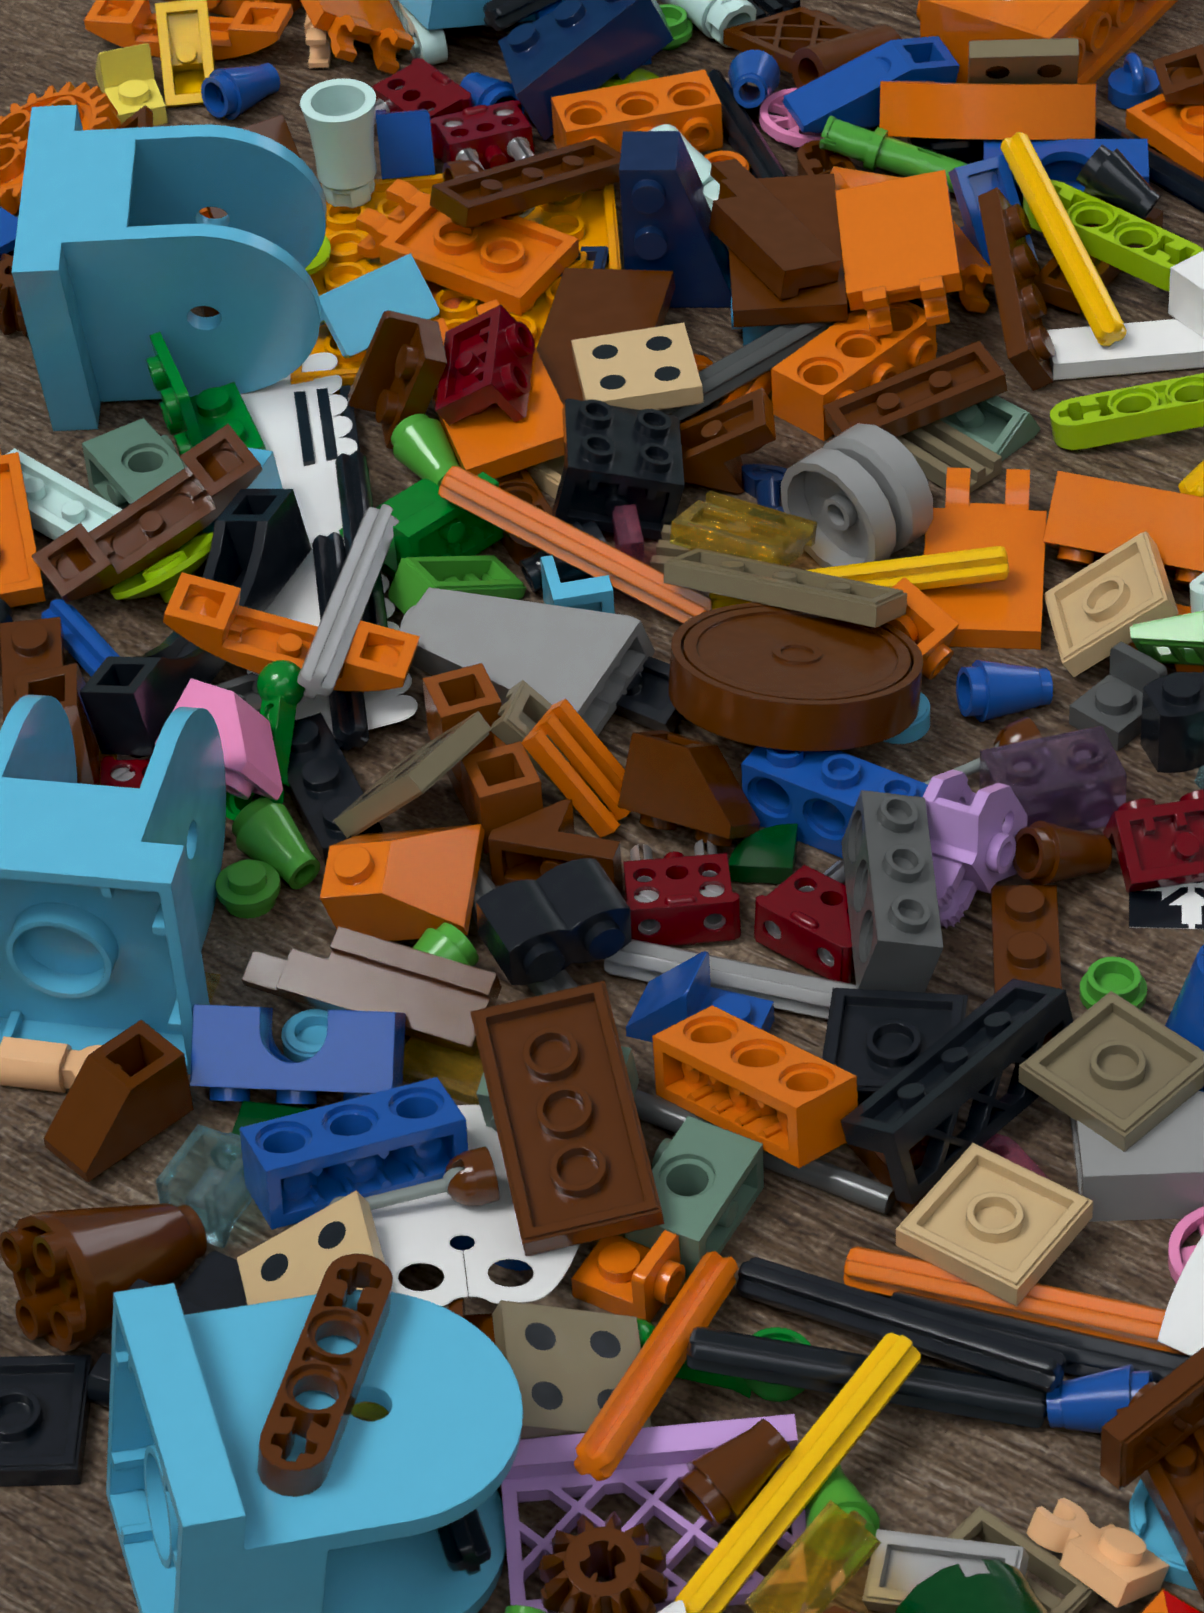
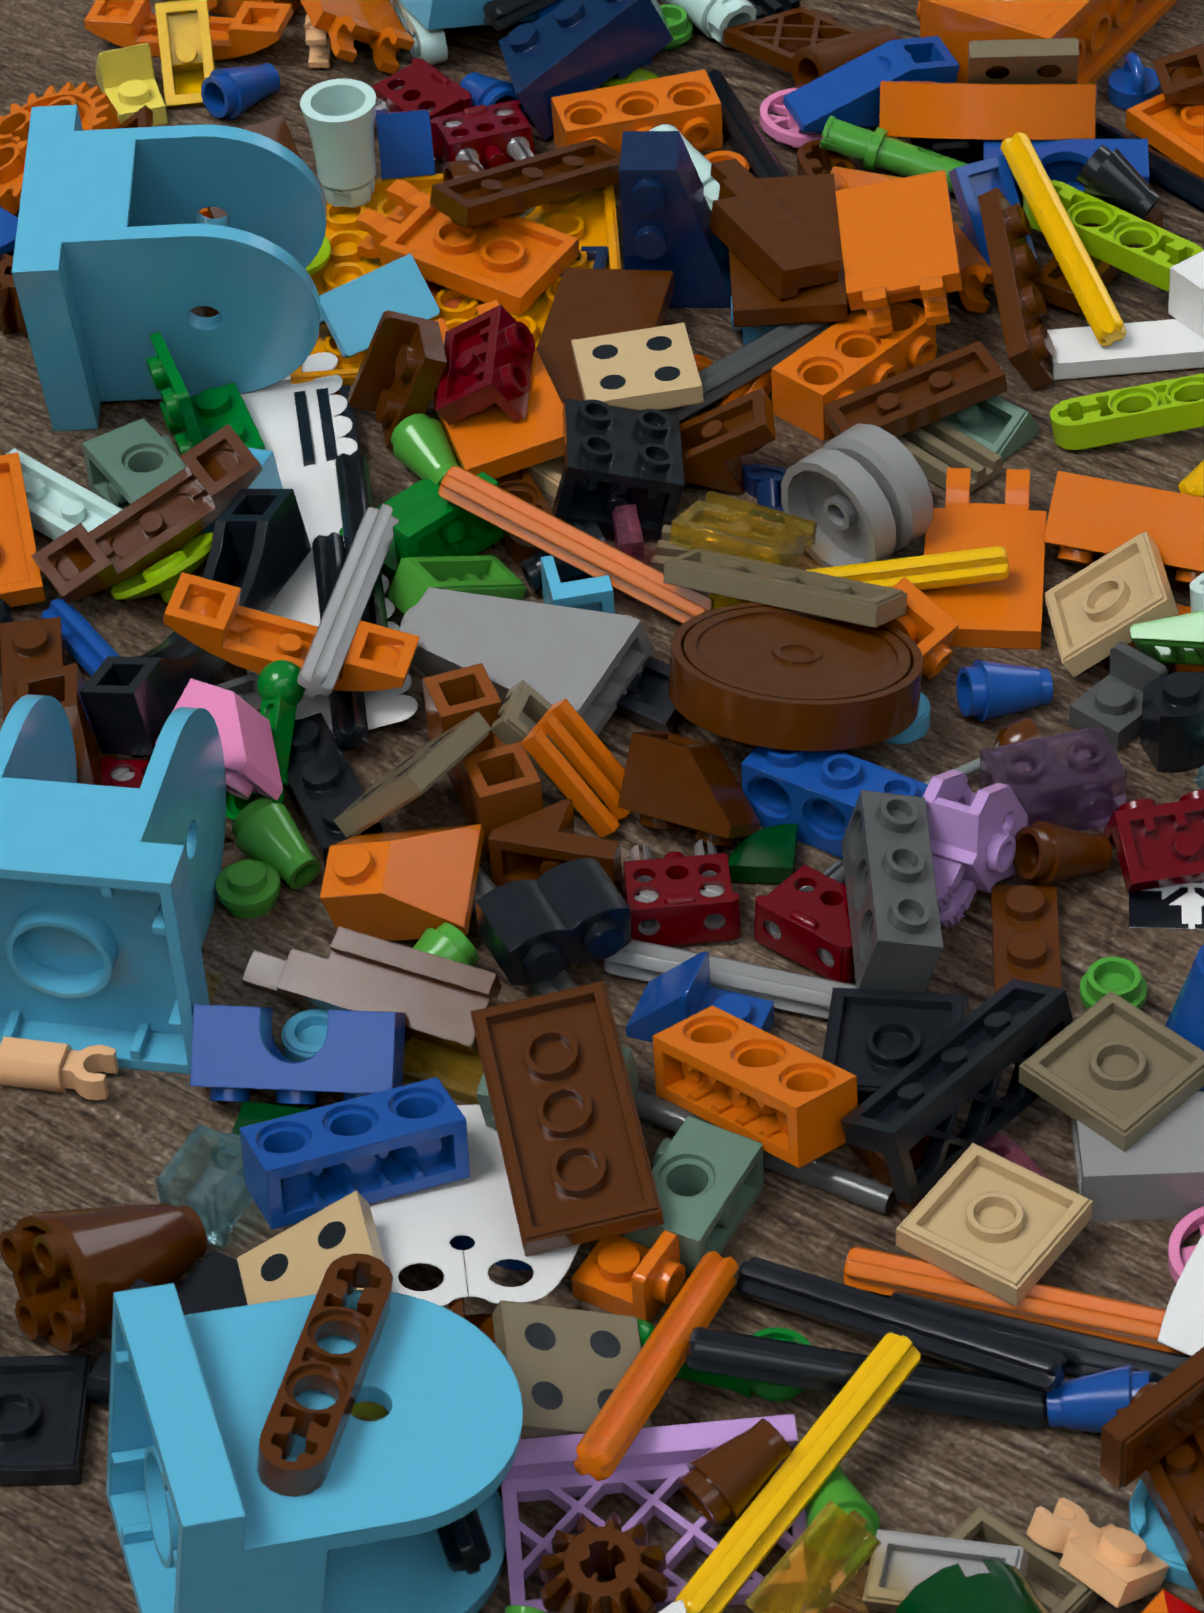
(120, 1101): reddish brown slope -> none
(467, 1179): reddish brown hinge -> none
(755, 68): blue cone -> none

